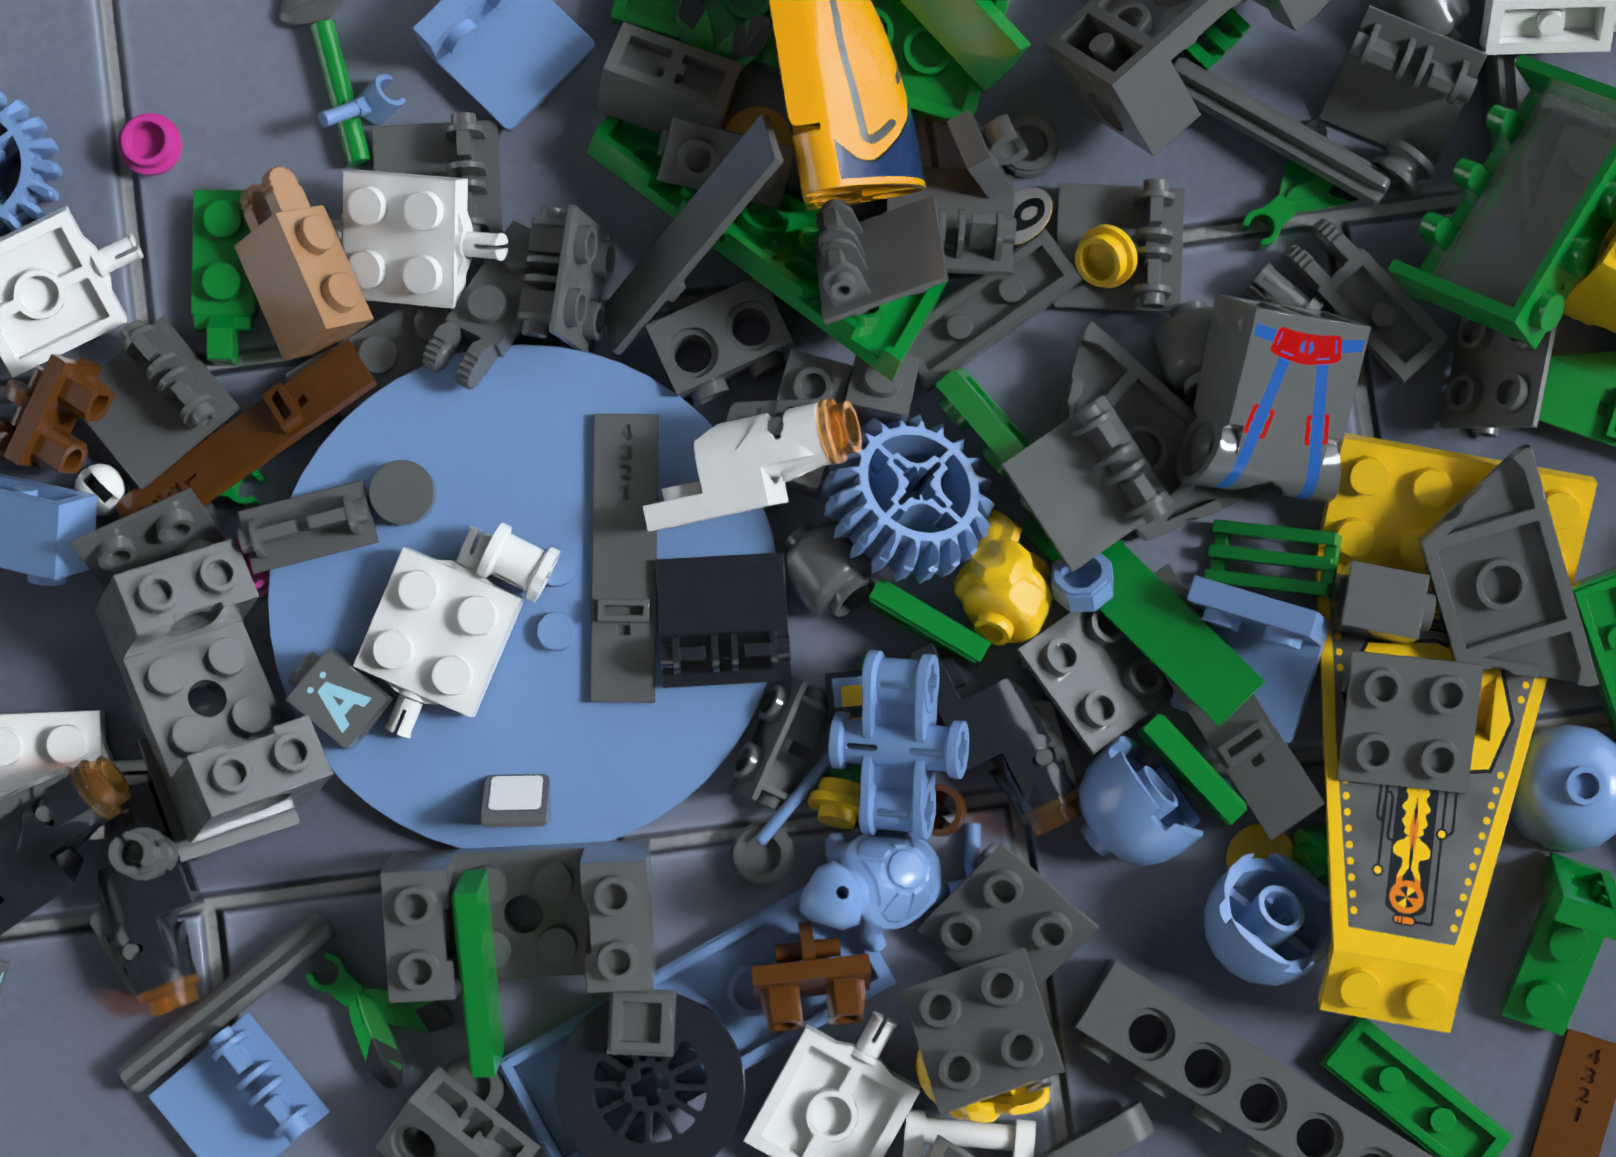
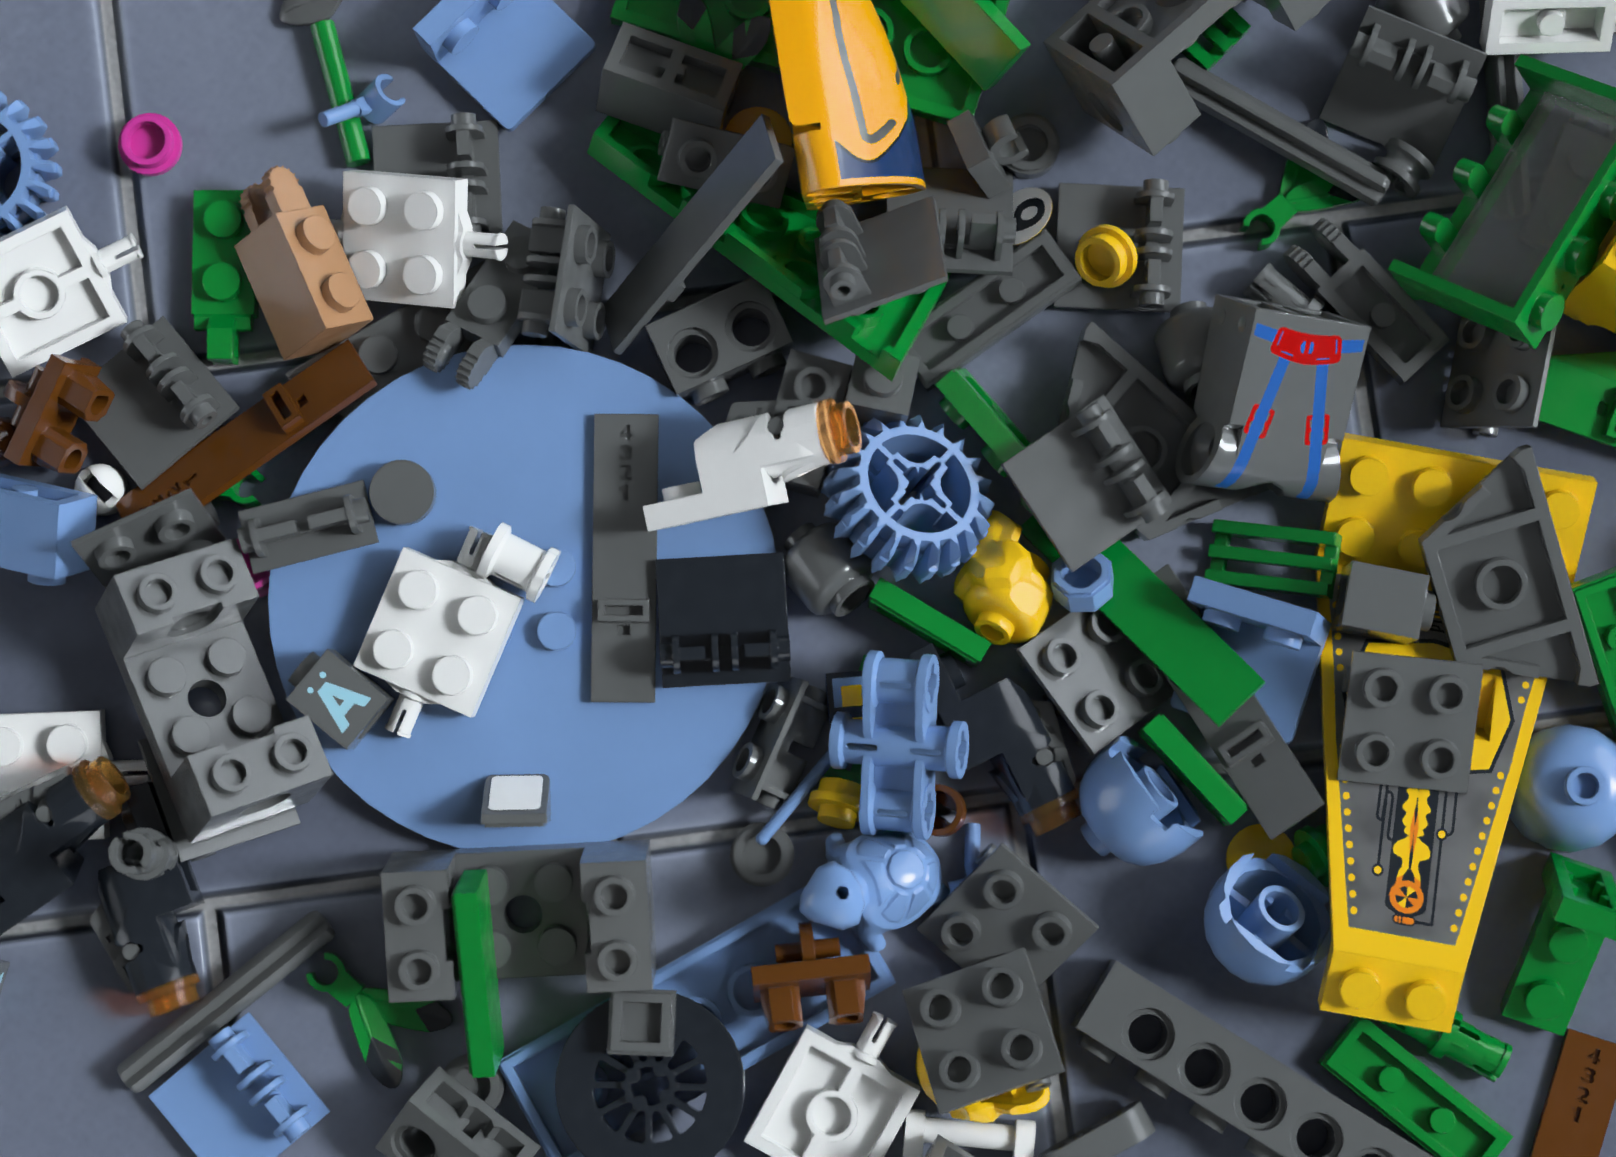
(1465, 1045): none -> green pin

